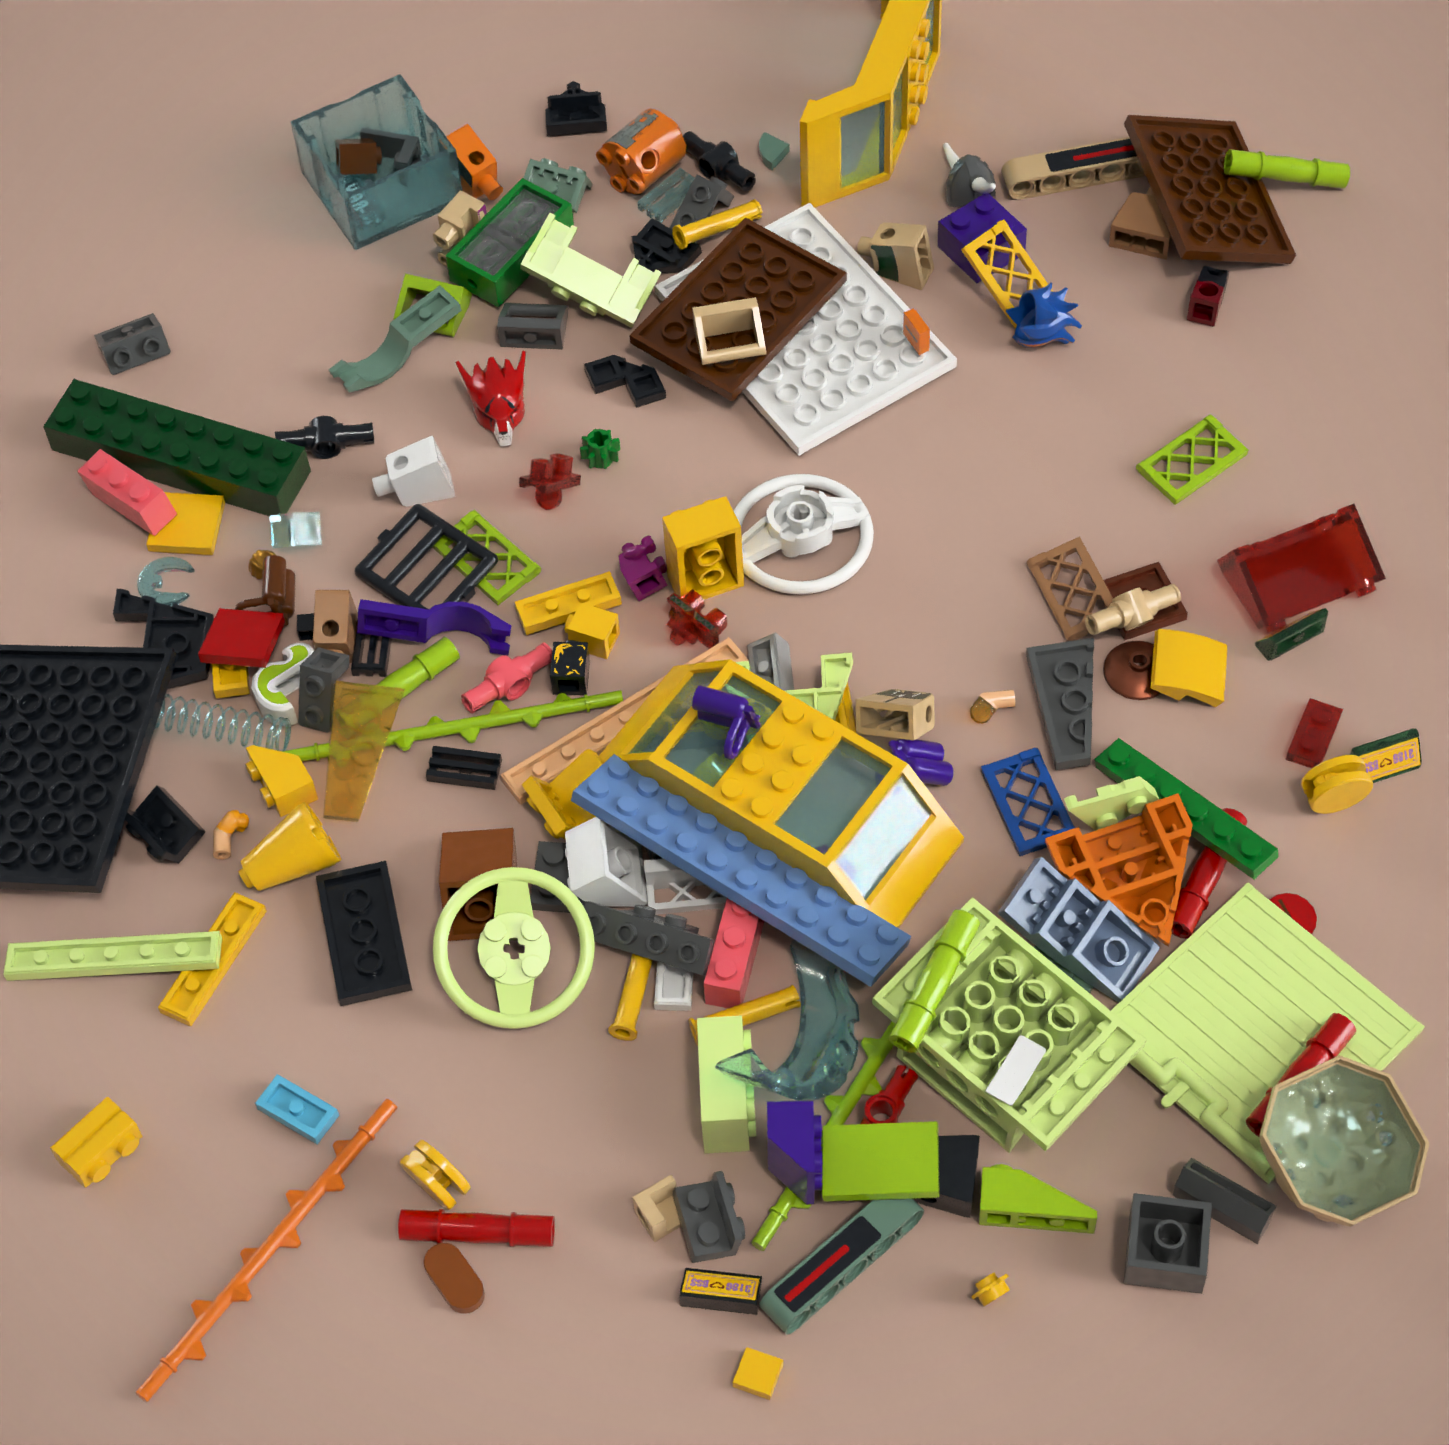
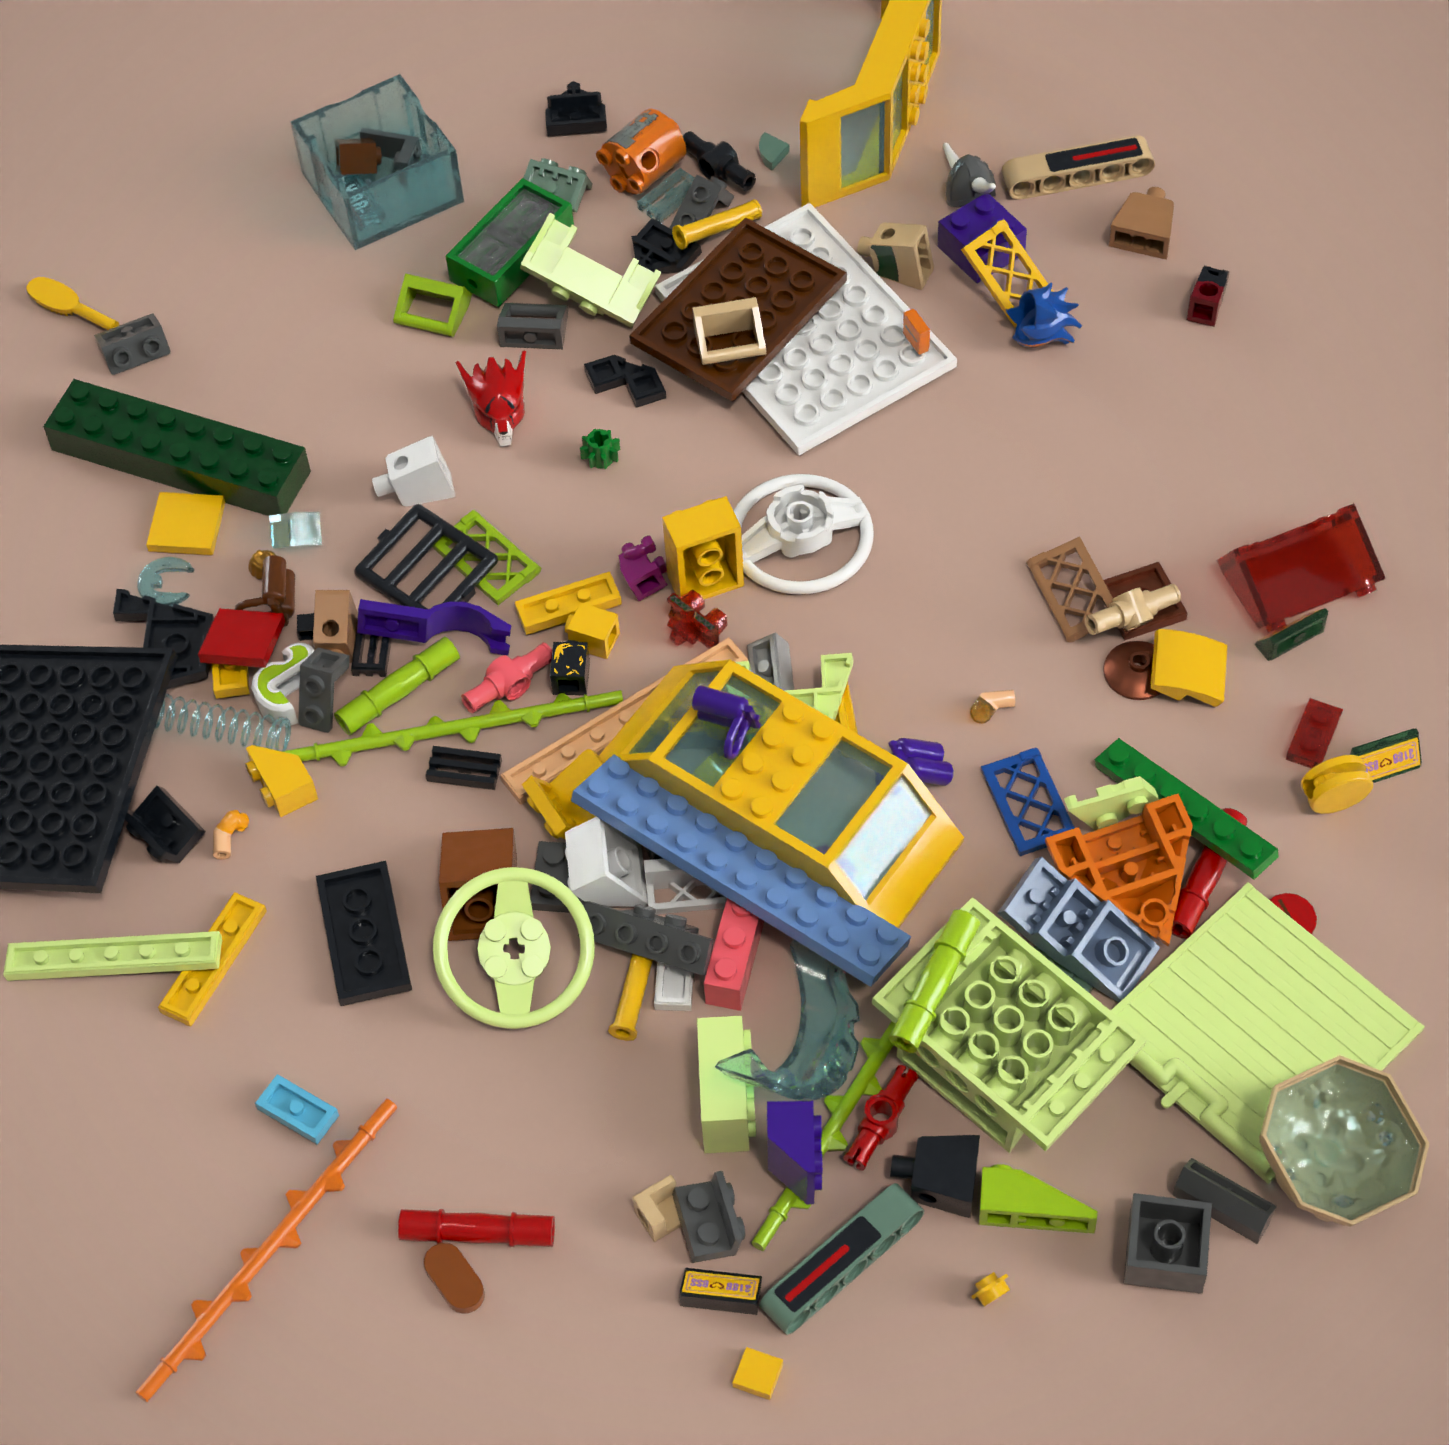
(63, 300): none -> yellow piece
(97, 1142): yellow brick -> none
(127, 492): coral brick -> none
(289, 851): yellow cone -> none
(327, 437): black pin -> none
(357, 739): clear yellow wing -> none
(403, 335): sand green piece -> none
(434, 1173): yellow head -> none
(456, 221): tan hips -> none
(475, 164): orange torso -> none
(550, 478): clear red hips -> none
(757, 1008): yellow pin -> none
(880, 1161): lime tile -> none
(908, 714): tan torso -> none
(1016, 1070): white sticker -> none
(1065, 696): dark grey wing -> none
(1203, 207): reddish brown plate -> none
(1222, 437): lime window -> none
(1286, 168): lime piece -> none
(1322, 1047): red piece -> none

